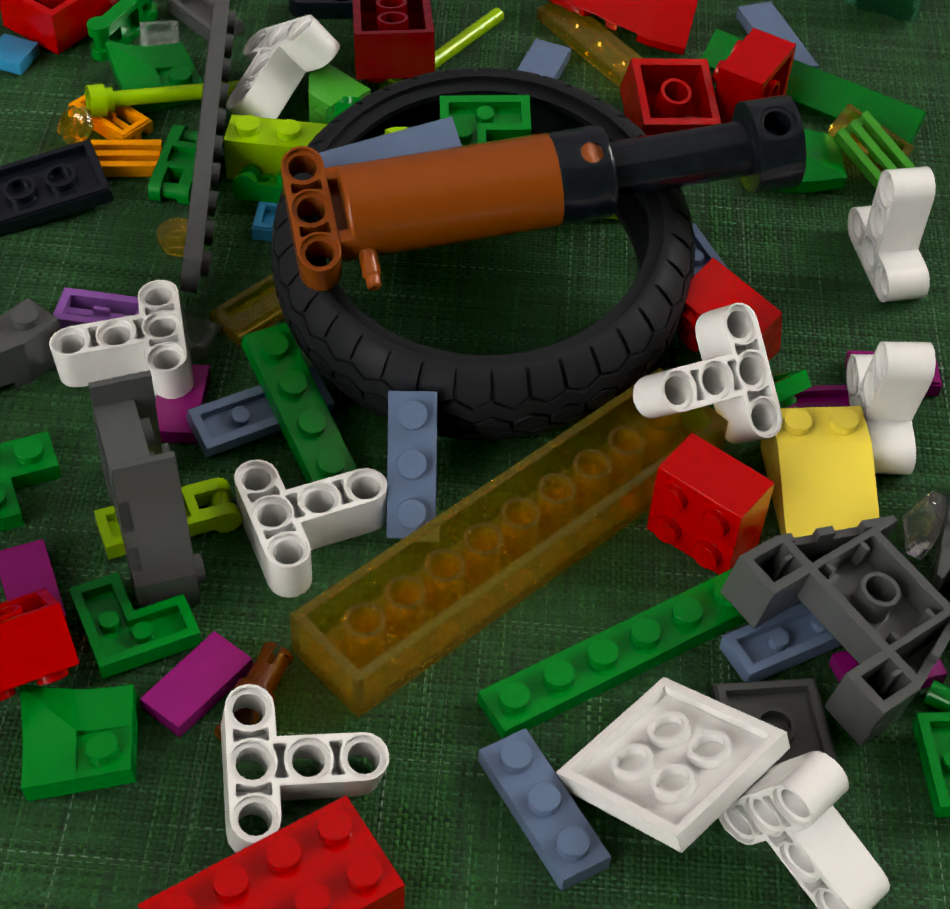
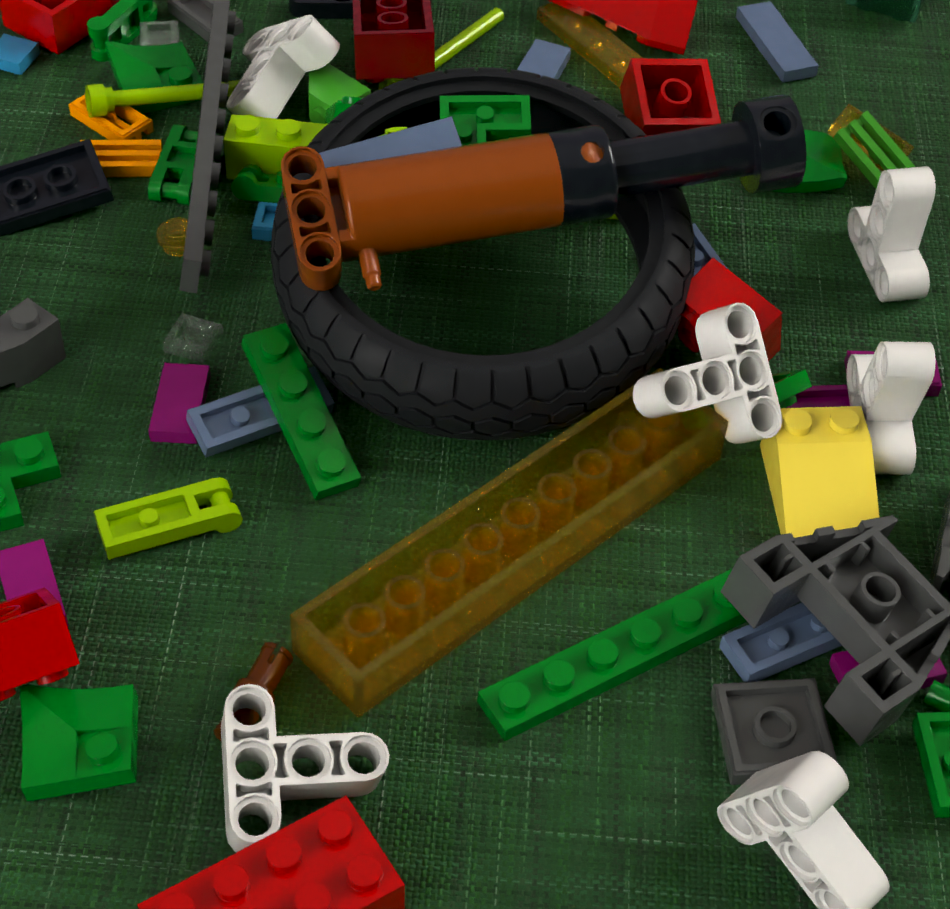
(75, 124): clear yellow plate -> none
(99, 302): medium lavender tile -> none
(130, 345): white beam -> none
(131, 637): green plate -> none
(145, 491): dark grey wedge -> none
(196, 684): magenta tile -> none
(249, 310): clear yellow tile -> none
(296, 520): white beam -> none
(411, 461): sand blue plate -> none
(544, 809): sand blue plate -> none
(673, 762): white plate -> none
(708, 504): red brick -> none
(753, 70): red brick -> none
(830, 94): green tile -> none
(924, 524): clear tile -> none

